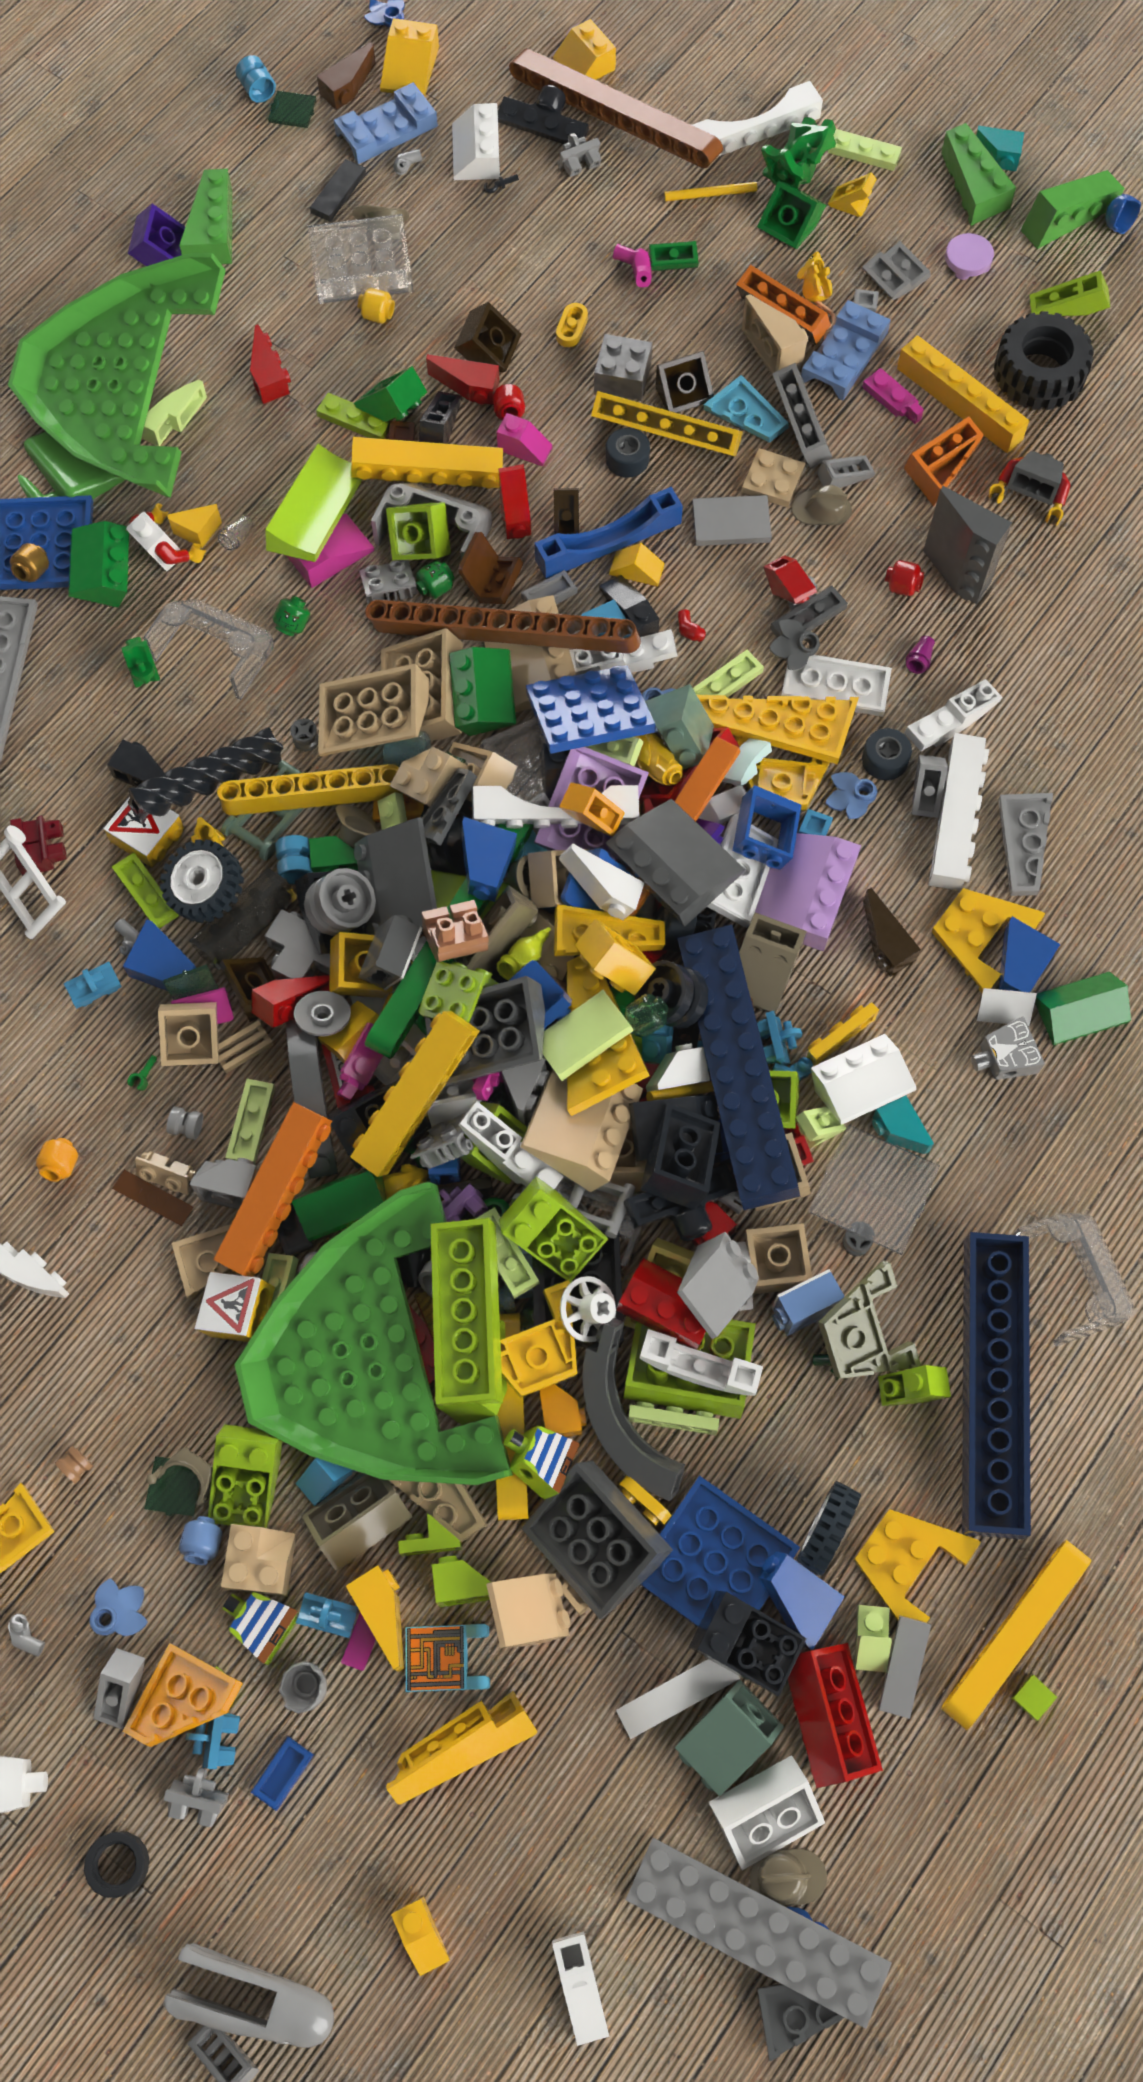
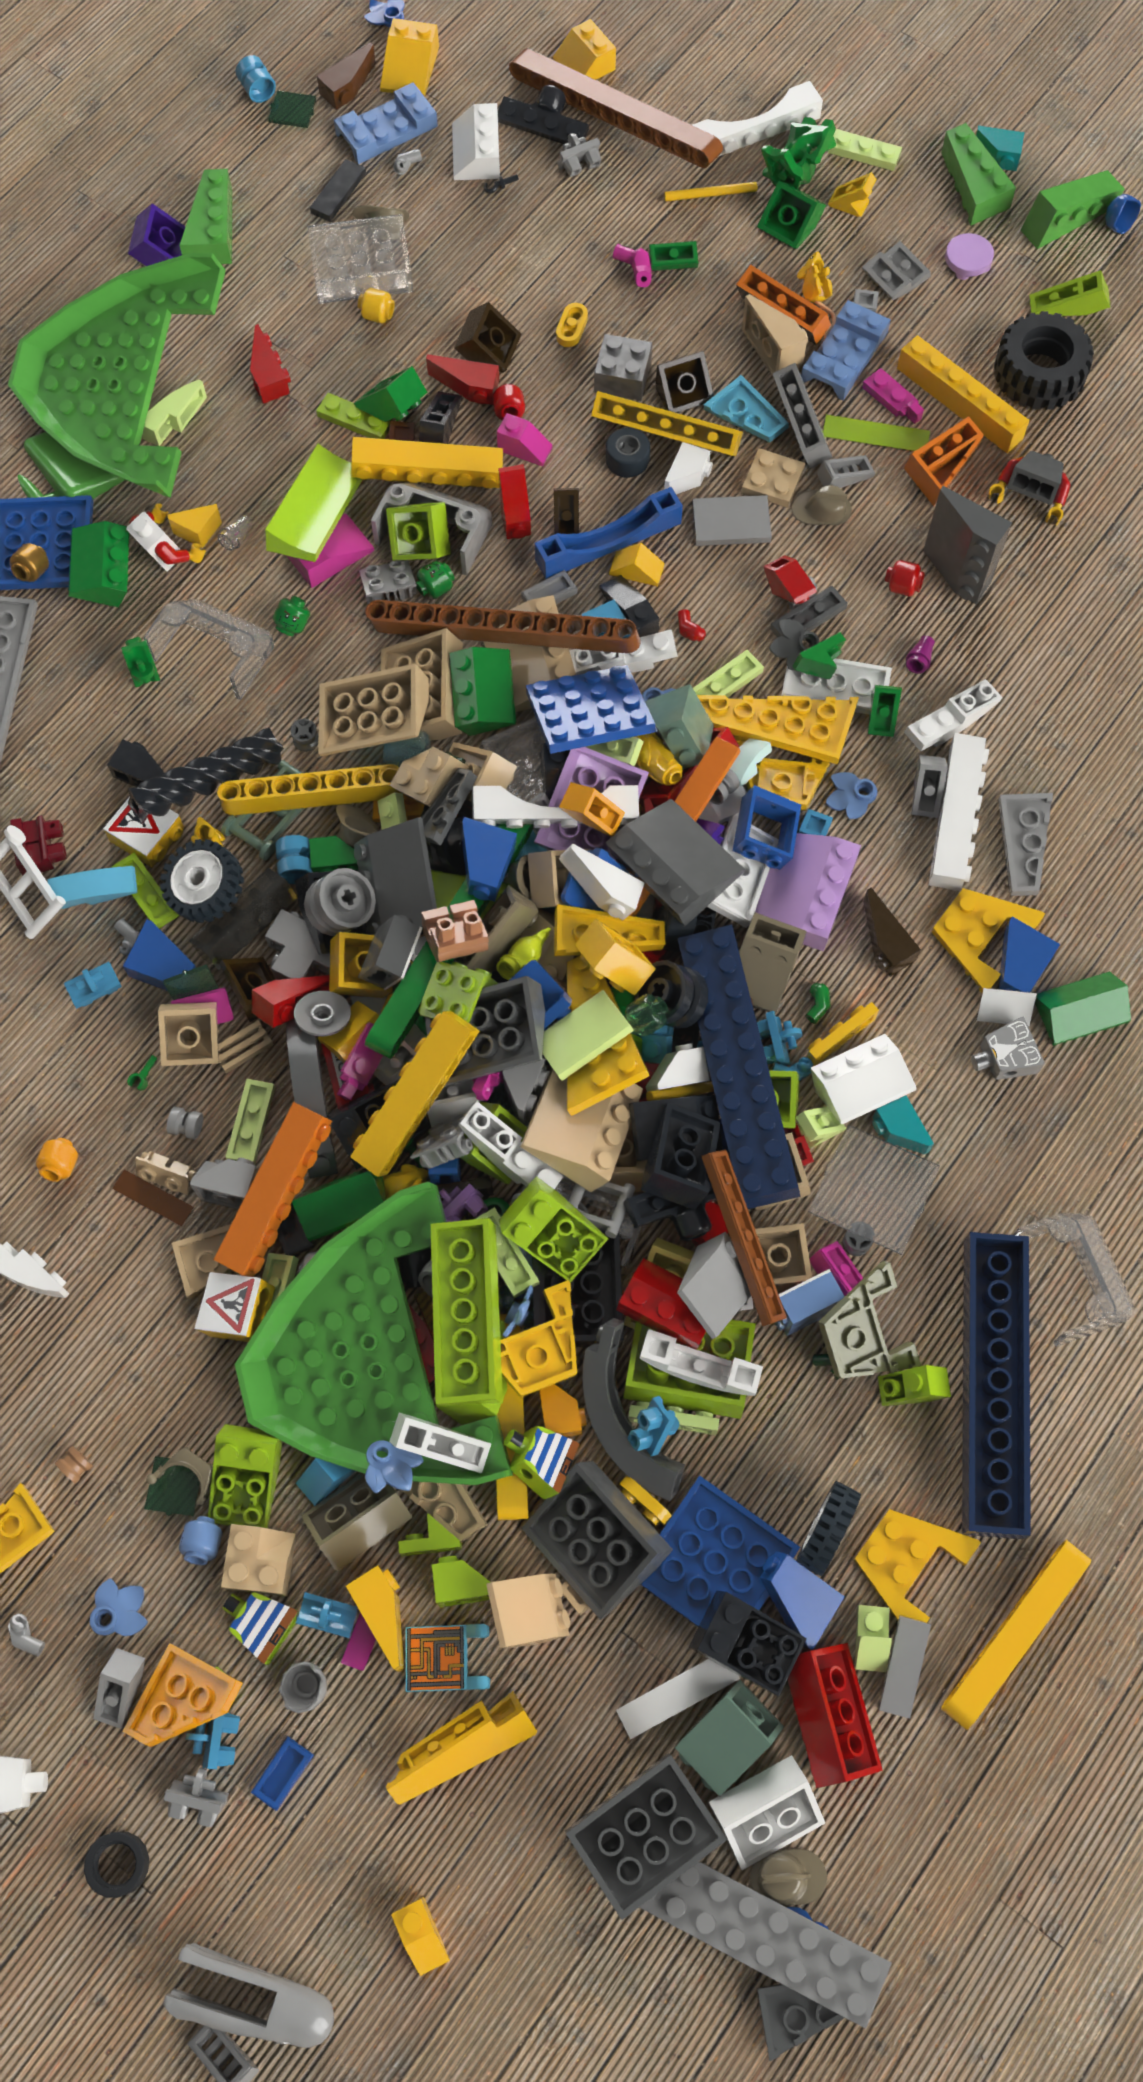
(95, 885): none -> medium azure slope
(392, 1469): none -> medium blue plate
(439, 1443): none -> white slope
(486, 573): reddish brown bracket -> none
(517, 1314): none -> medium blue plate
(580, 1988): white slope -> none
(592, 1308): white wheel -> none
(645, 1835): none -> dark grey slope
(654, 1427): none -> dark azure hips
(688, 468): none -> white slope
(727, 786): none -> light grey wheel
(744, 1237): none -> dark orange tile
(819, 658): none -> green slope
(822, 1002): none -> green arm
(840, 1265): none -> dark pink slope
(875, 433): none -> lime sticker
(884, 710): none -> green slope
(886, 754): black wheel -> none
(1034, 1697): lime tile -> none

